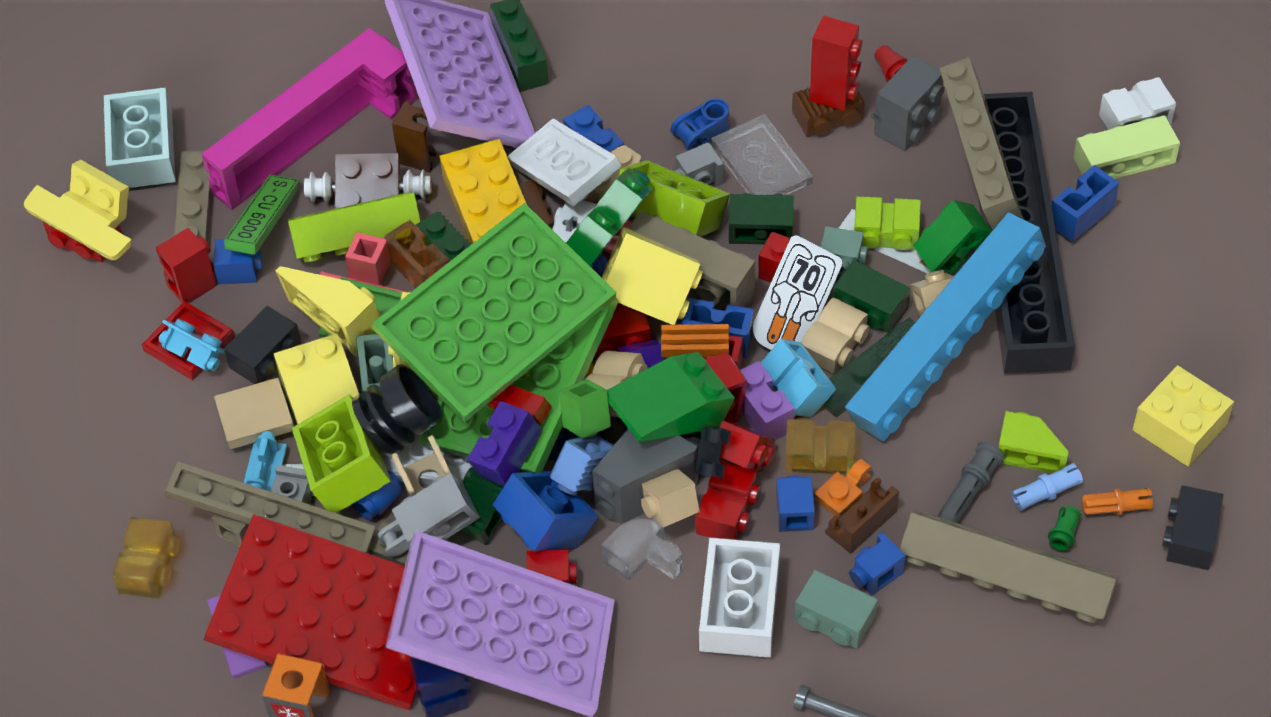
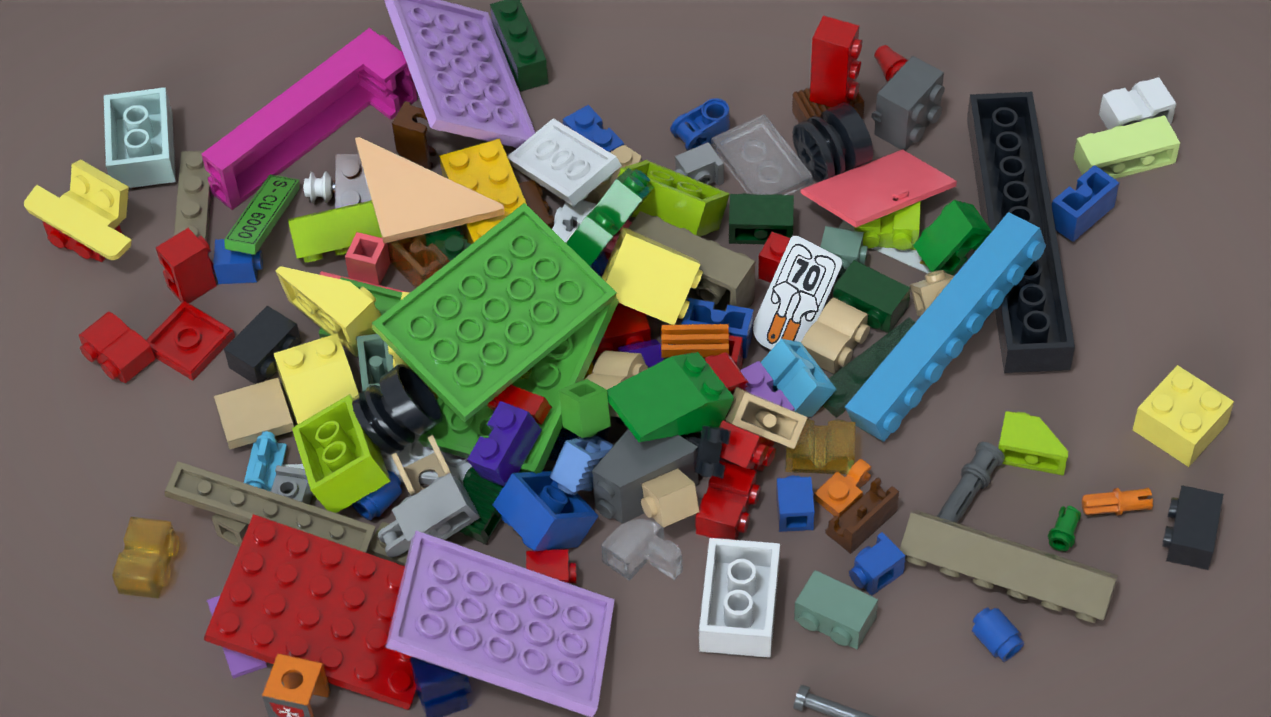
(116, 348): none -> red brick
(181, 337): medium azure hinge -> none
(415, 199): none -> light nougat tile
(765, 418): none -> tan slope
(833, 142): none -> black wheel
(879, 188): none -> coral container
(980, 141): dark tan brick -> none
(997, 633): none -> blue brick
(1047, 487): light blue pin -> none

